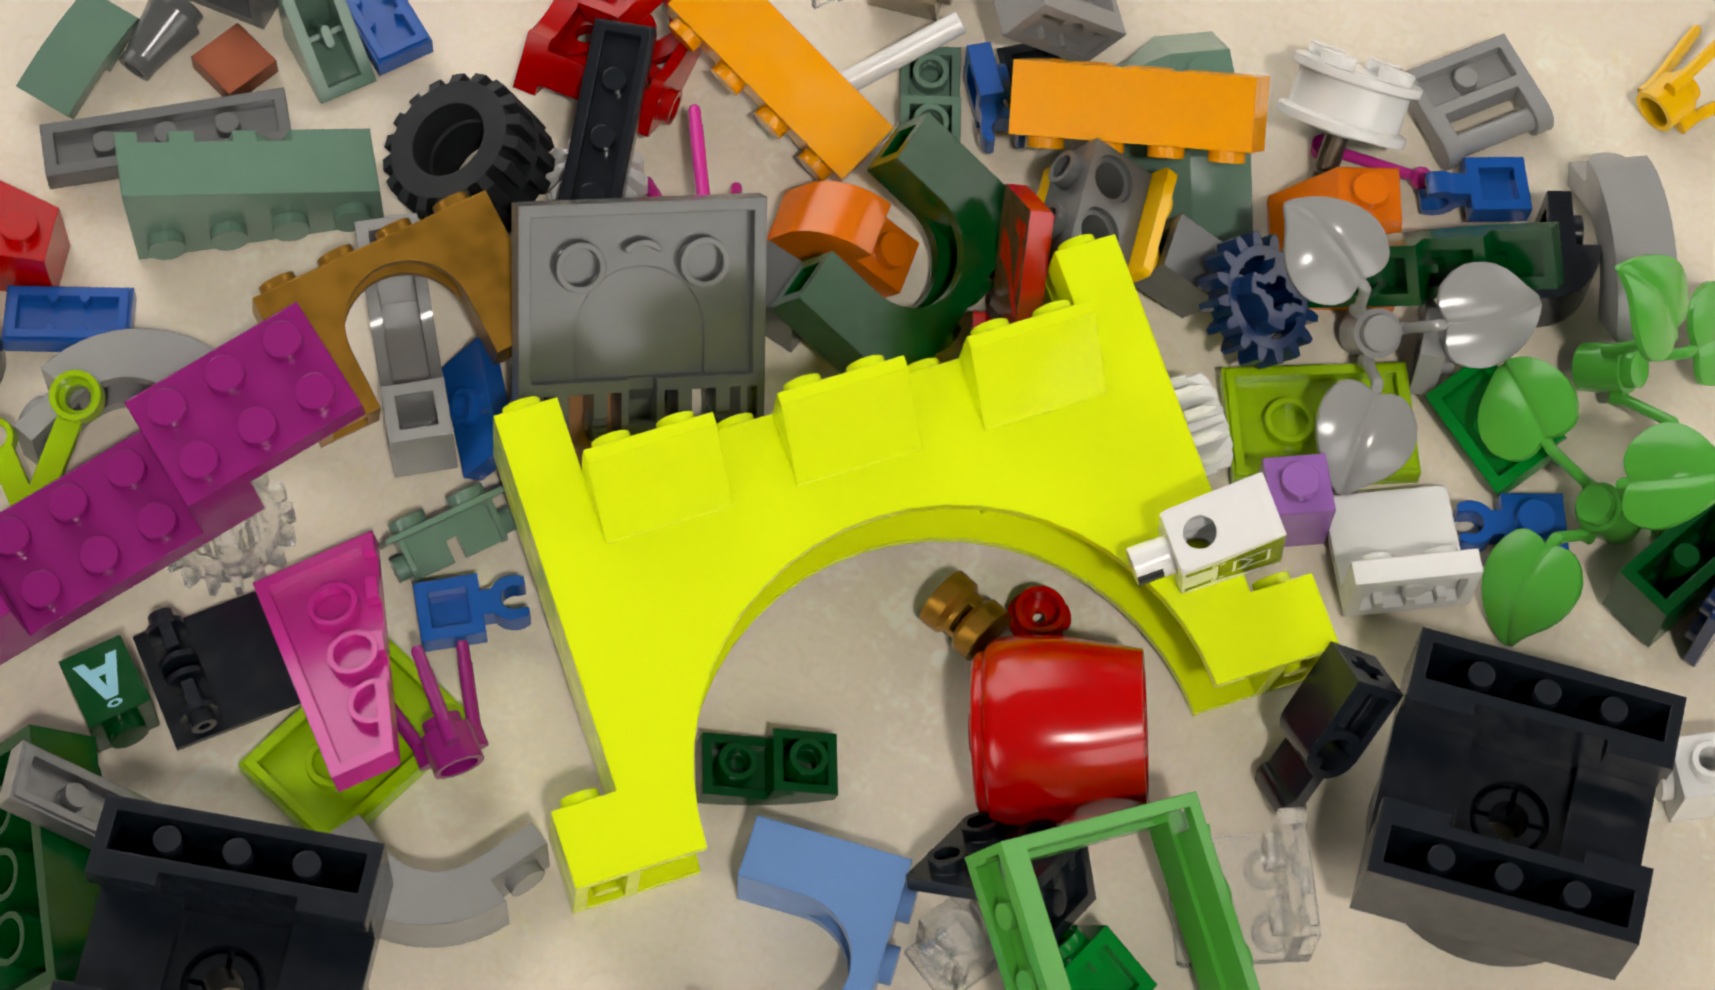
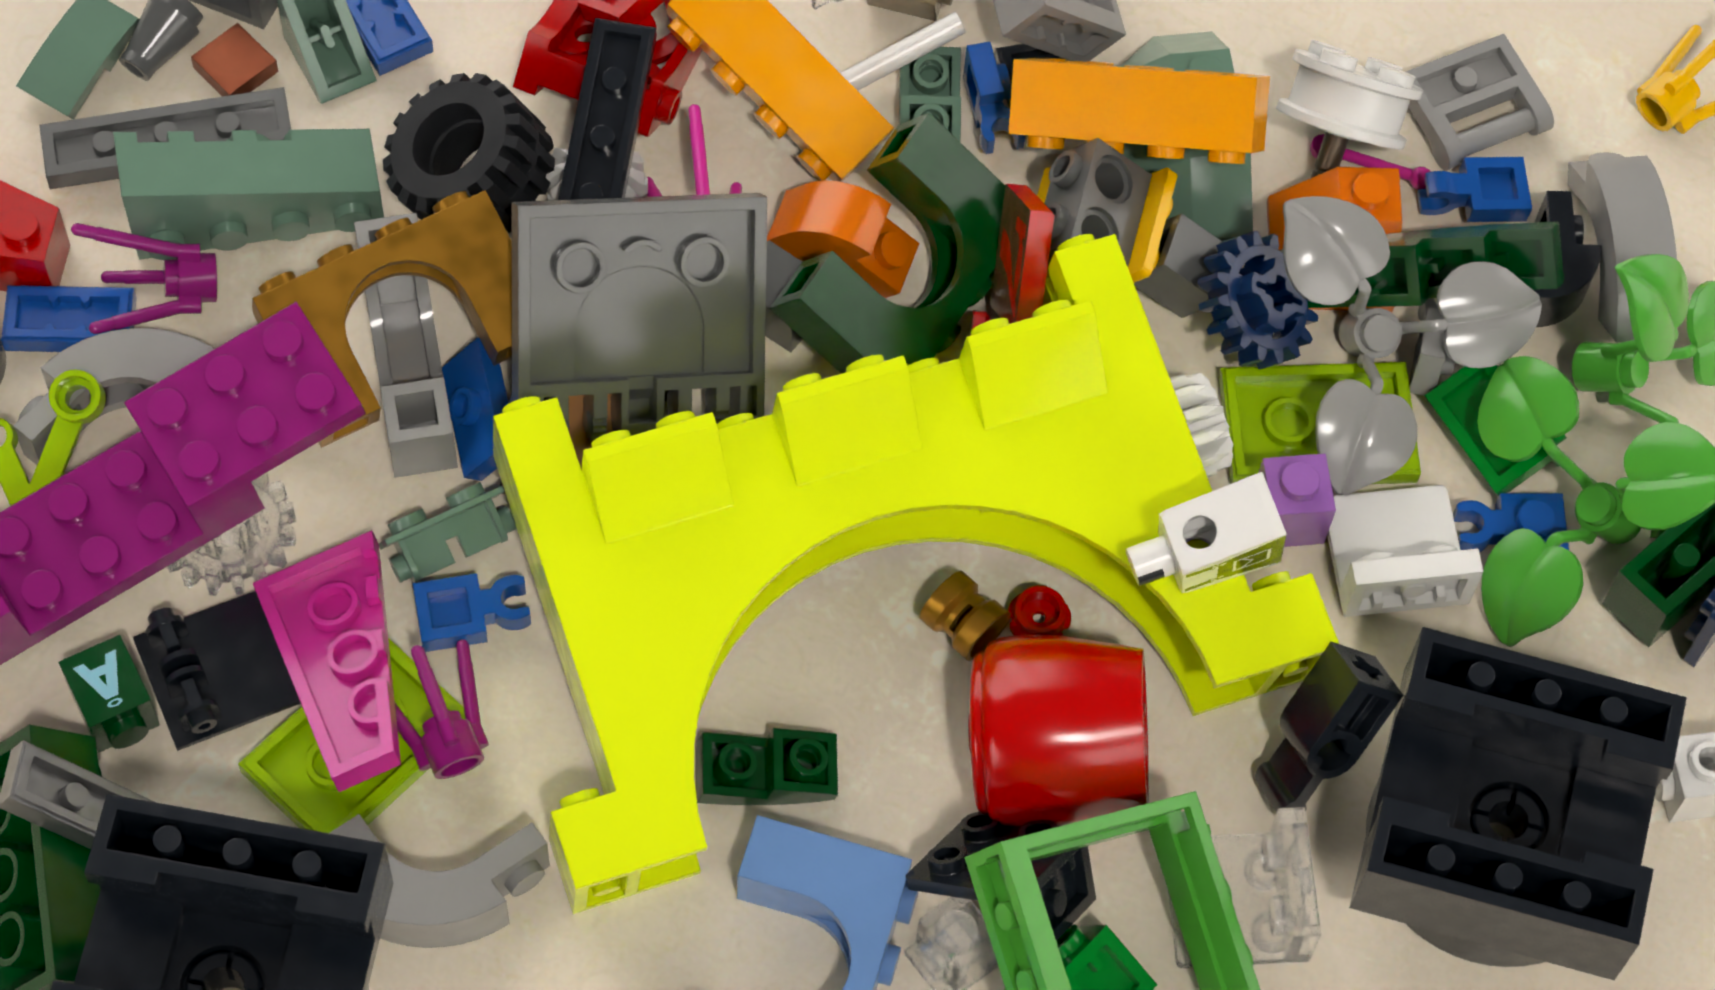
(188, 277): none -> magenta plant

